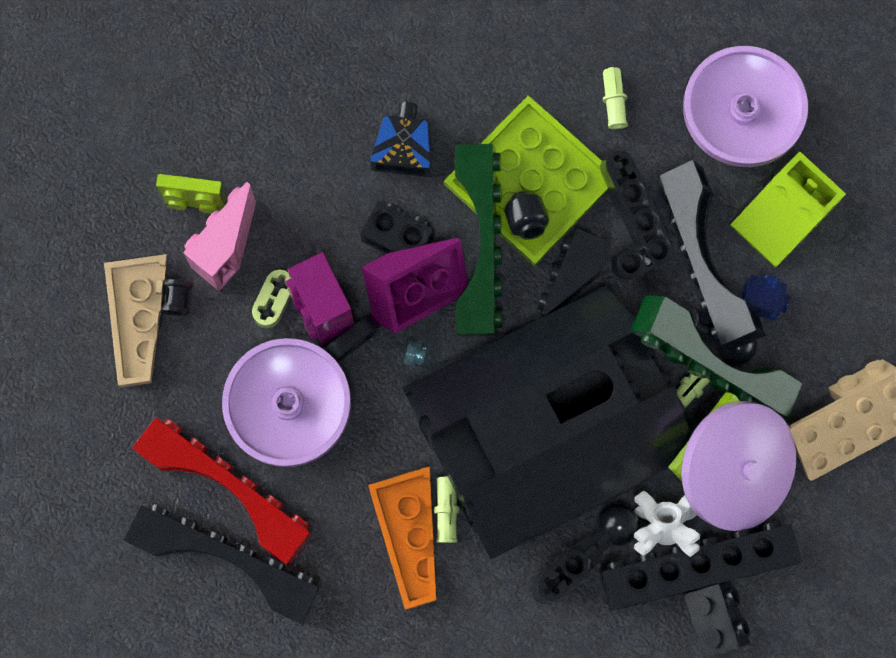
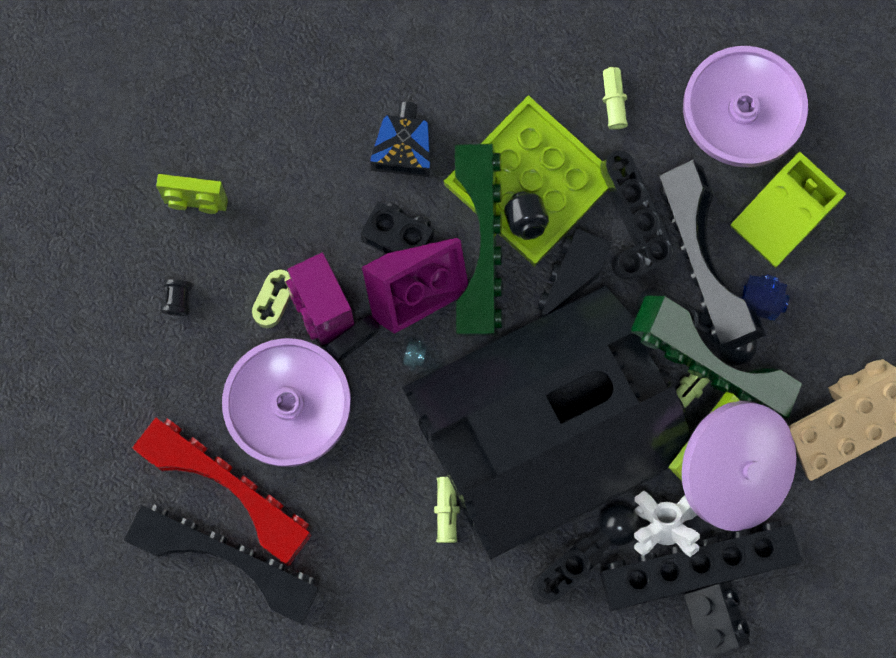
(135, 303): tan wing -> none
(221, 245): bright pink slope -> none
(407, 529): orange wing -> none

